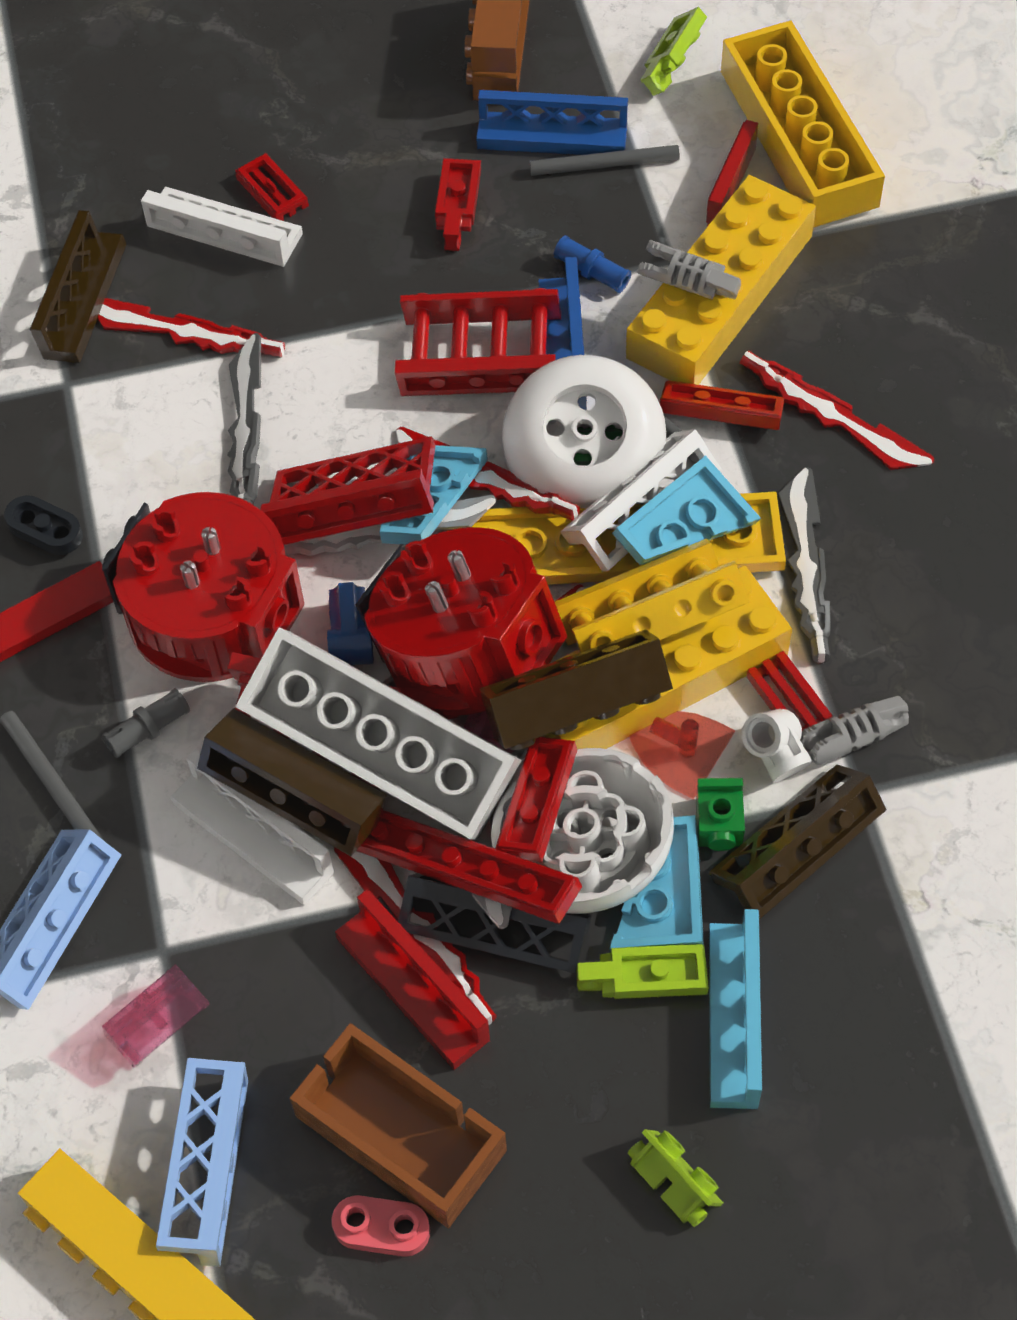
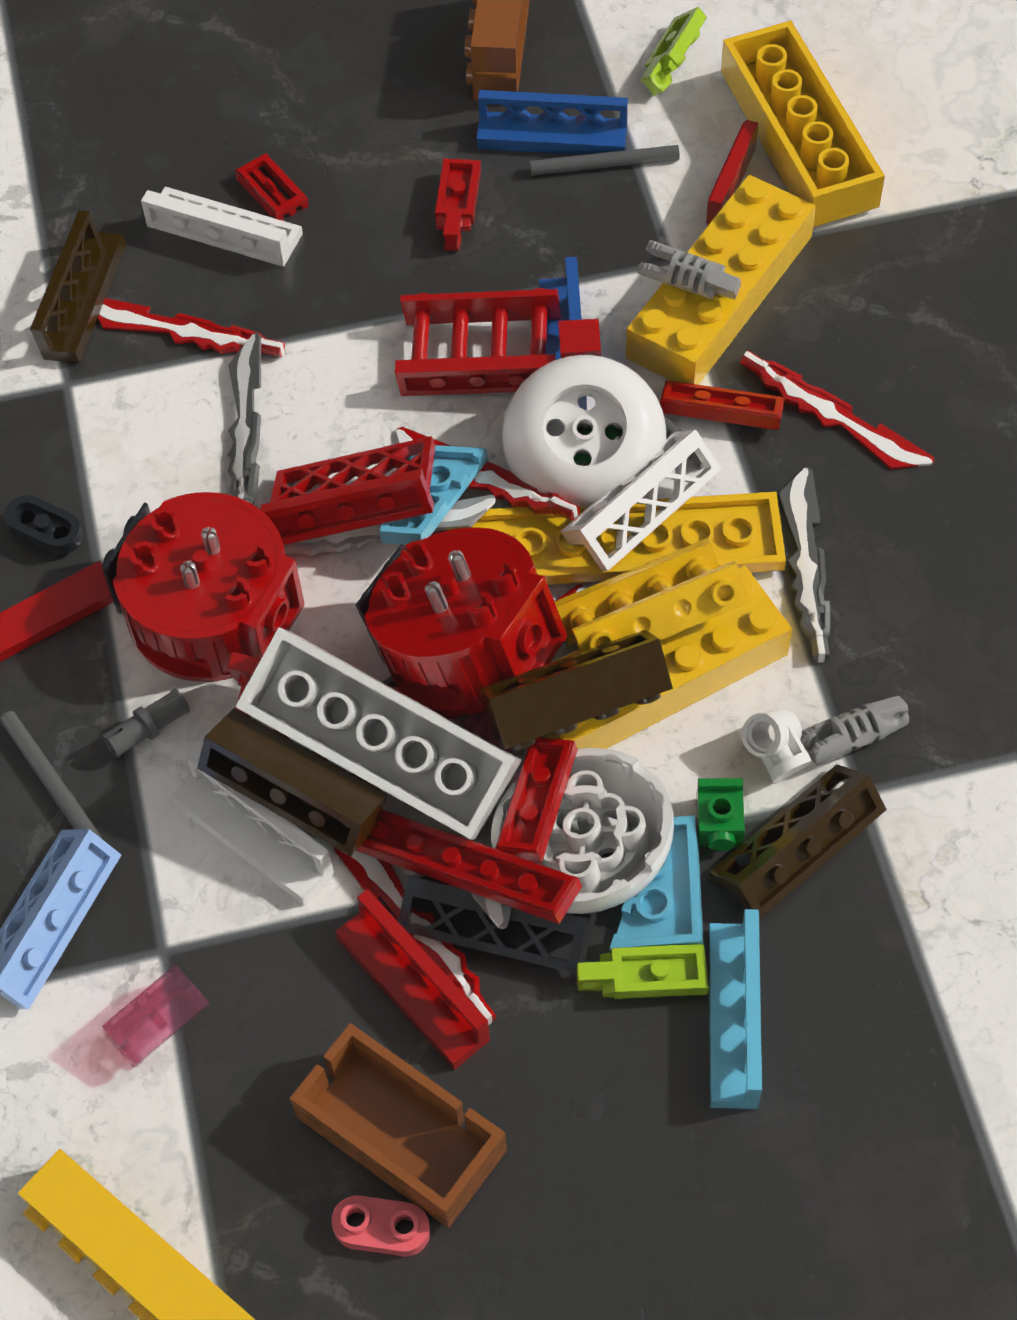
(222, 1162): light blue fence -> none
(348, 634): blue piece -> none
(579, 337): none -> red tile
(593, 264): blue pin -> none
(681, 748): clear red shield -> none
(688, 510): medium azure wing -> none
(690, 1187): lime hinge -> none
(802, 687): red tile -> none

